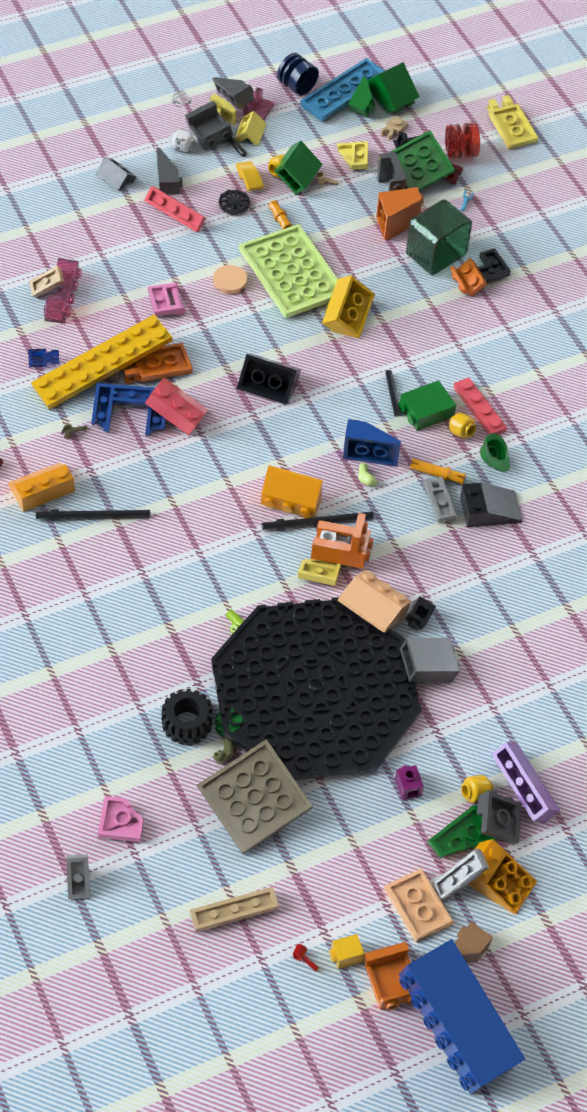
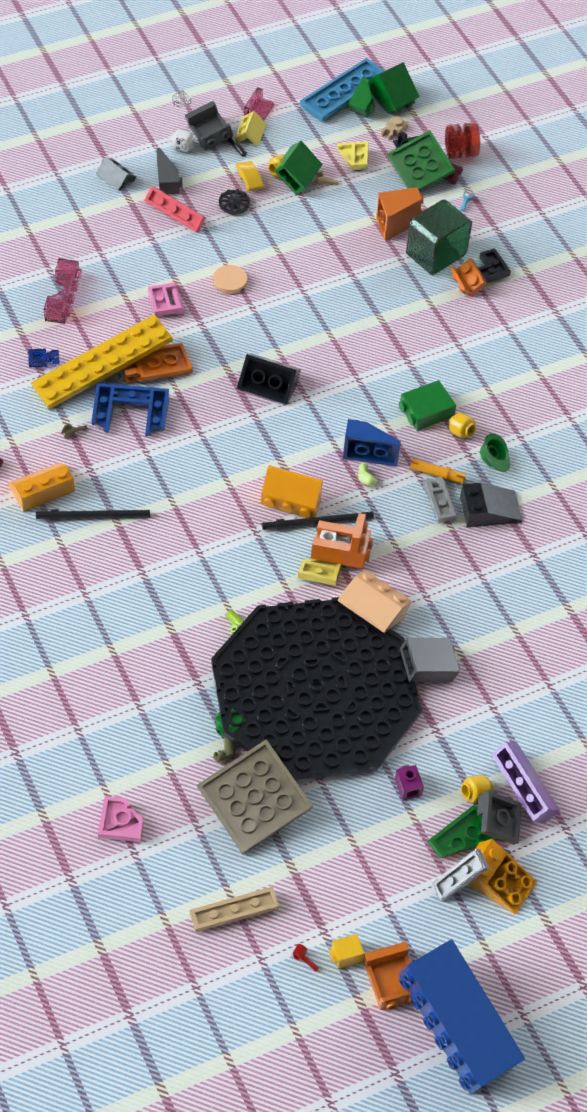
(46, 281): tan plate -> none
(78, 876): light grey slope -> none
(176, 406): coral slope -> none
(187, 730): black tyre -> none
(226, 110): light yellow slope -> none
(234, 91): dark grey slope -> none
(279, 215): light orange pin -> none
(290, 270): yellowish green plate -> none
(297, 74): dark blue wheel -> none
(348, 307): yellow slope -> none
(391, 171): dark grey panel -> none
(393, 394): black bar -> none
(418, 905): light nougat tile -> none
(423, 609): black brick -> none
(473, 942): medium nougat slope -> none
(479, 407): coral plate -> none
(511, 123): light yellow tile -> none

